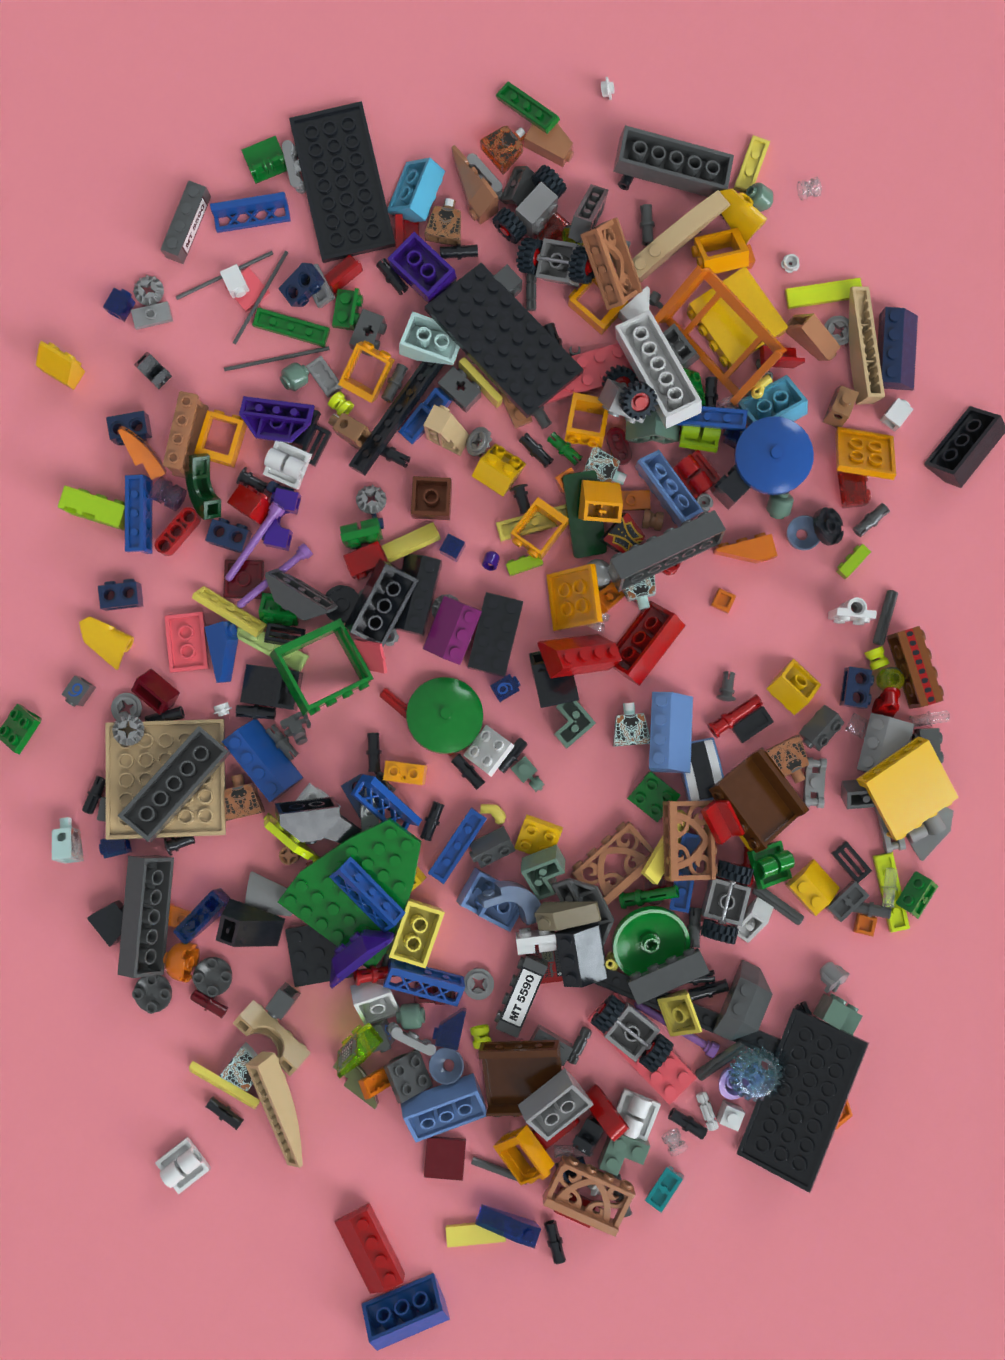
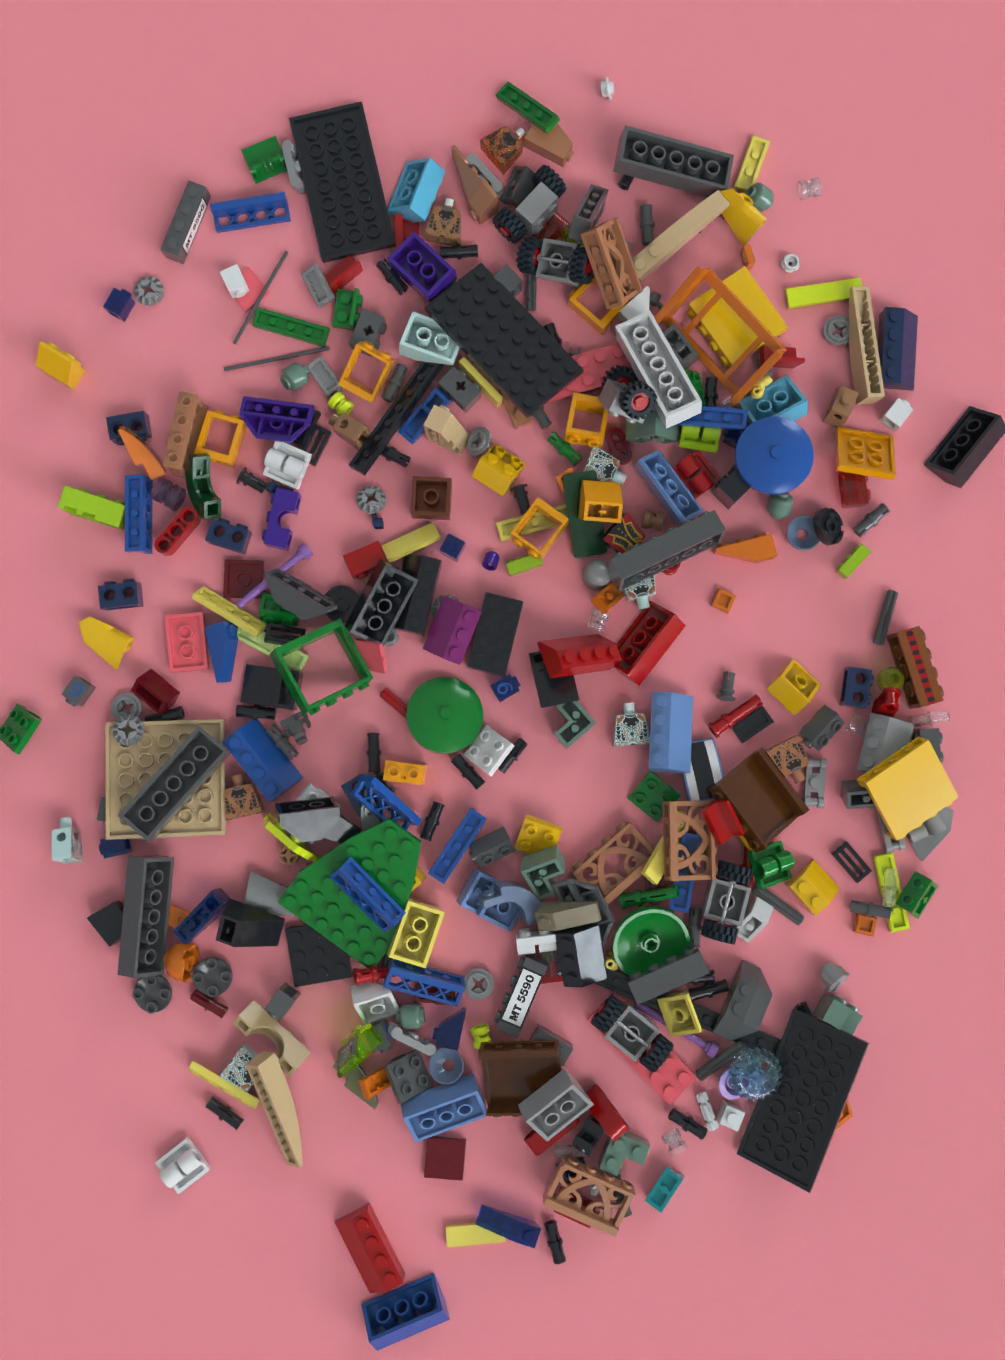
(94, 795): black axle -> none
(151, 315): light grey plate -> none
(152, 370): black brick -> none
(177, 843): black pin -> none
(220, 277): dark grey axle -> none
(222, 709): white plate -> none
(250, 503): red brick -> none
(274, 512): medium lavender piece -> none
(299, 281): dark blue brick -> none
(353, 537): green plate -> none
(357, 952): dark purple wedge -> none
(493, 1168): dark grey bar -> none
(498, 814): light yellow arm -> none
(516, 1162): light orange window -> none
(525, 770): sand green plate -> none
(536, 450): black pin -> none
(574, 597): light orange plate -> none
(579, 1045): dark grey axle -> none
(636, 500): orange plate -> none
(638, 1113): white plate -> none
(708, 501): light grey plate -> none
(722, 262): light orange window -> none
(813, 336): nougat slope -> none
(845, 614): white plate -> none
(847, 901): dark grey hinge -> none
(874, 654): neon yellow wheel -> none

